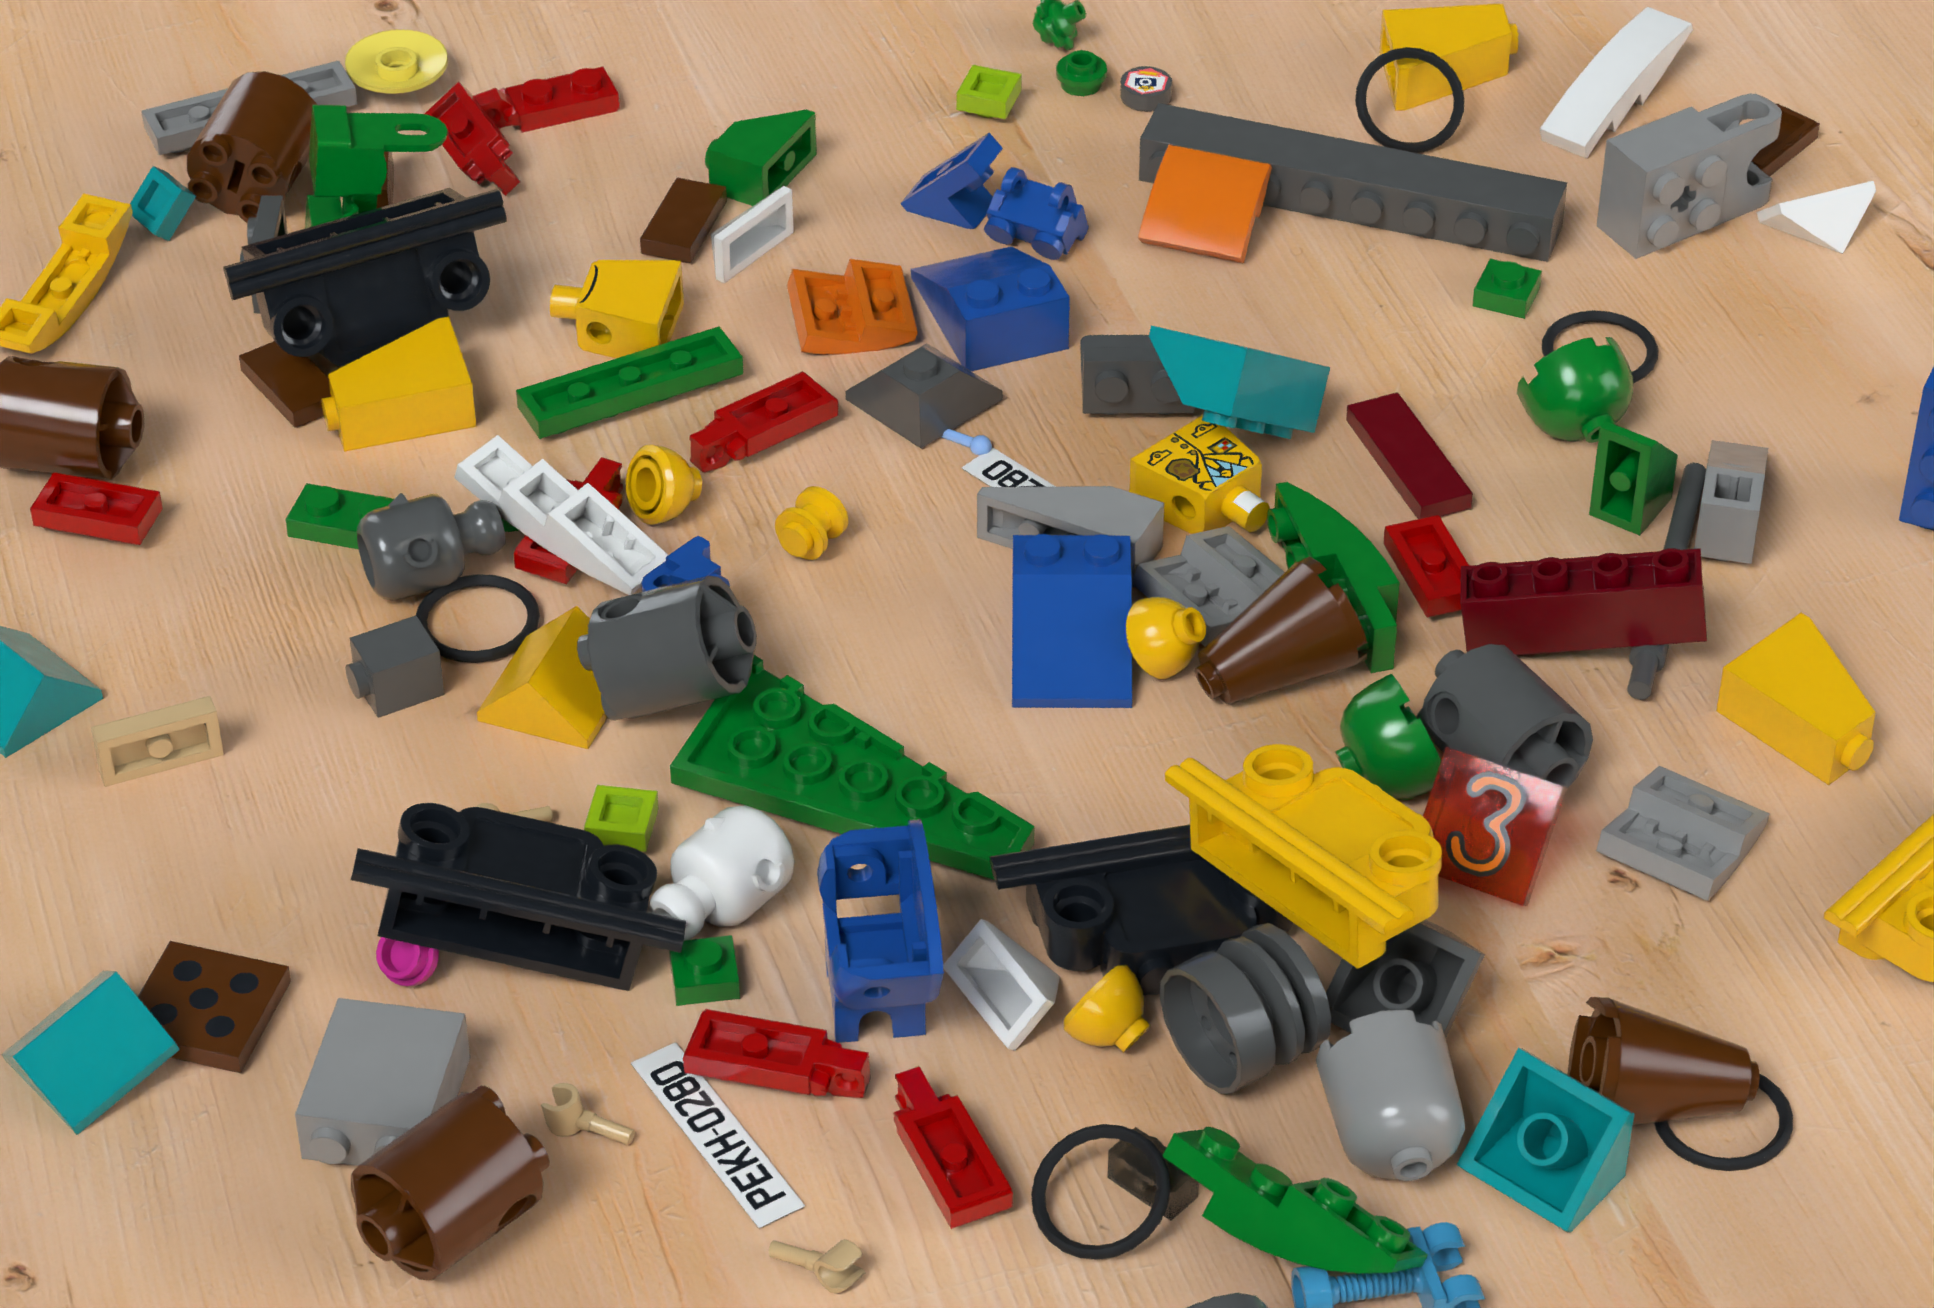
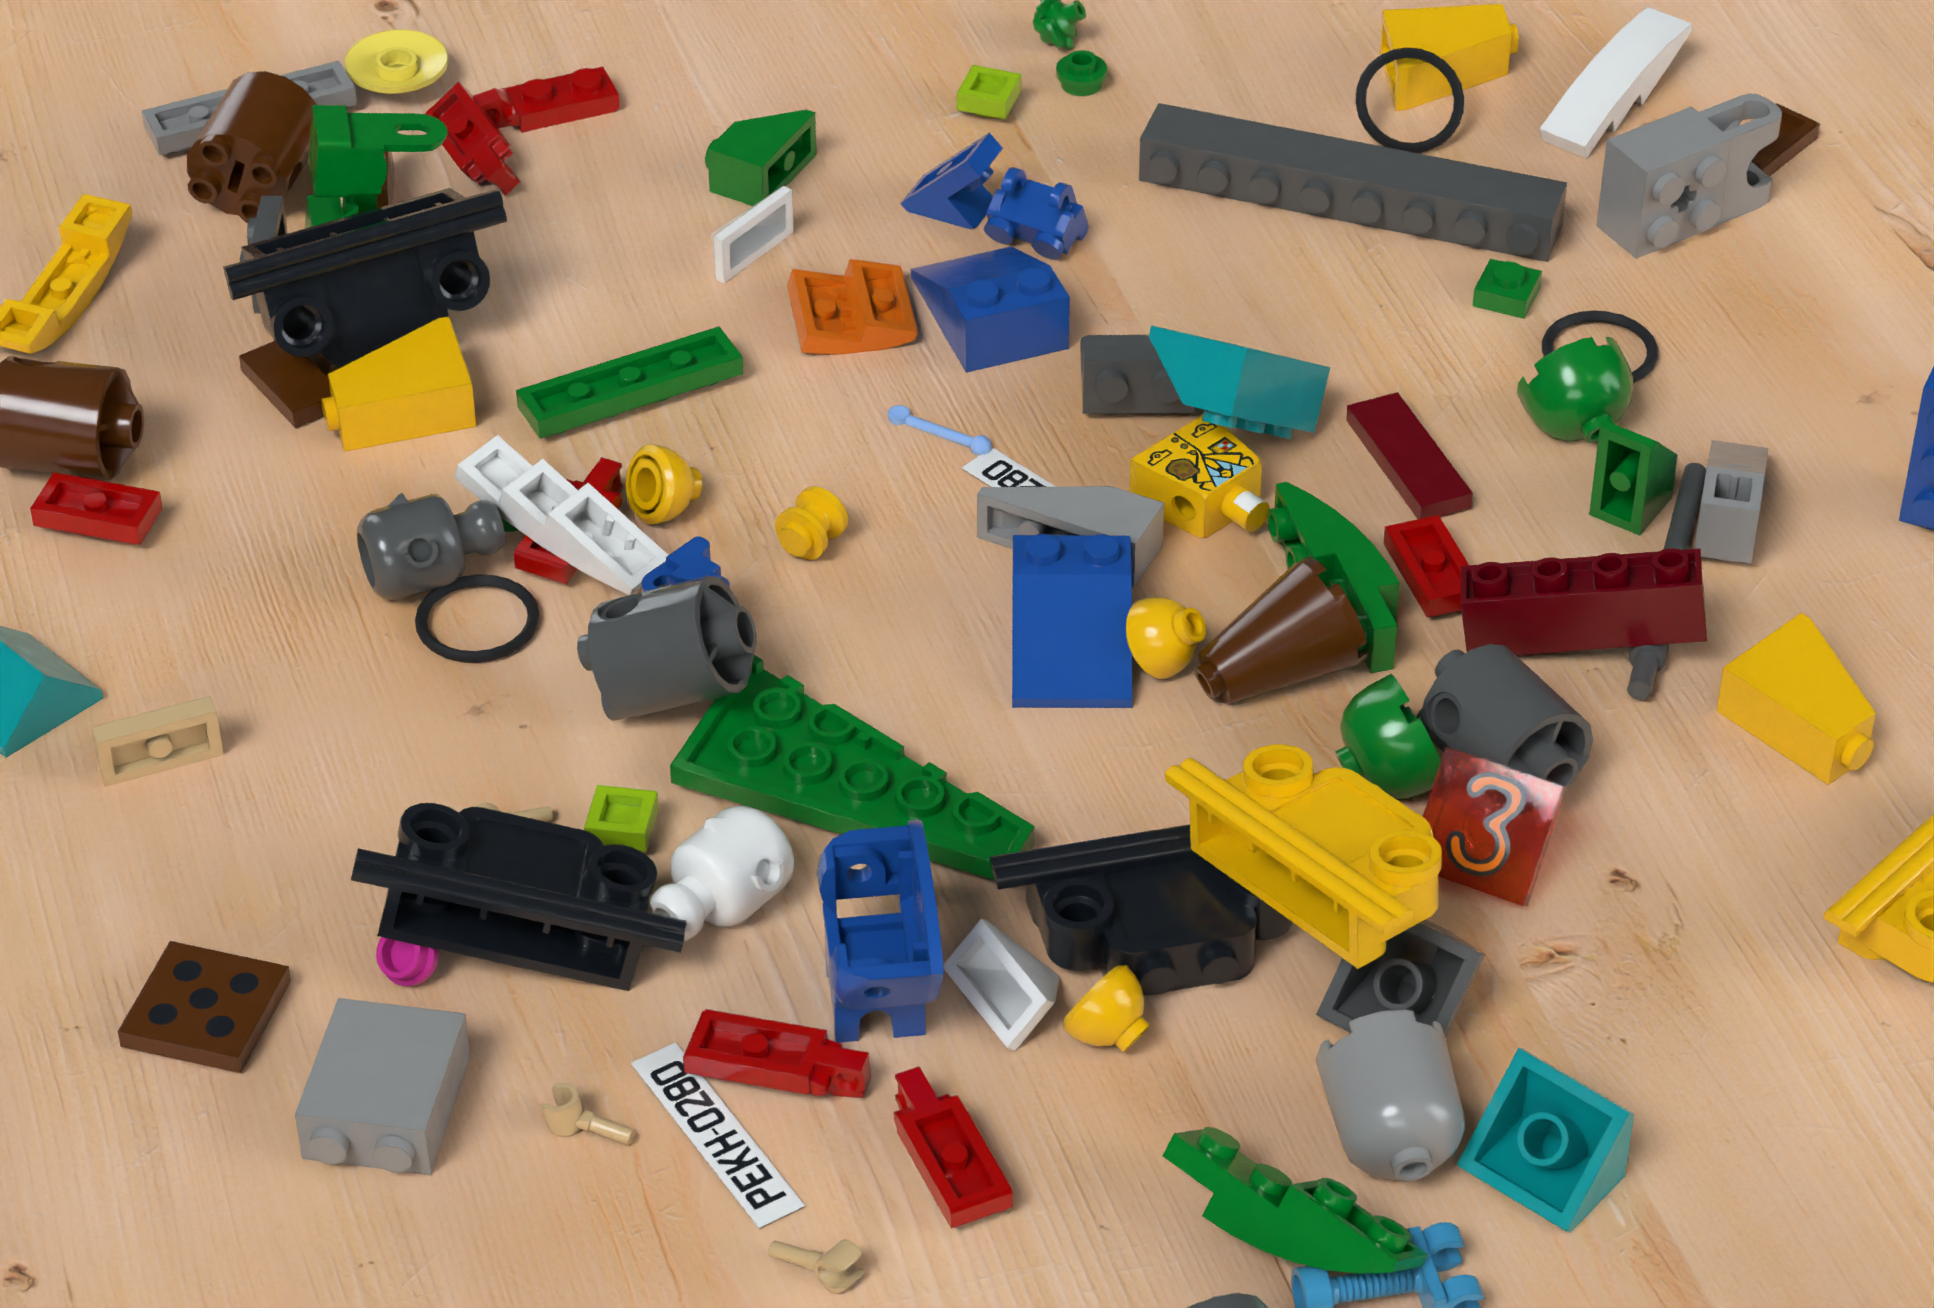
(91, 1050): teal slope -> none
(161, 203): teal plate -> none
(330, 514): green plate -> none
(395, 667): dark grey brick -> none
(447, 1185): reddish brown cylinder -> none
(547, 687): yellow slope -> none
(623, 305): yellow torso -> none
(683, 220): reddish brown tile -> none
(705, 971): green plate -> none
(762, 421): red hinge -> none
(923, 395): dark grey slope -> none
(1135, 1174): clear smoke piece -> none
(1136, 1237): black tyre -> none
(1145, 88): tile -> none
(1204, 203): orange slope -> none
(1213, 574): light grey slope -> none
(1245, 1008): dark grey wheel -> none
(1659, 1065): reddish brown cone -> none
(1683, 832): light grey slope -> none
(1738, 1163): black tyre -> none
(1824, 217): white slope -> none

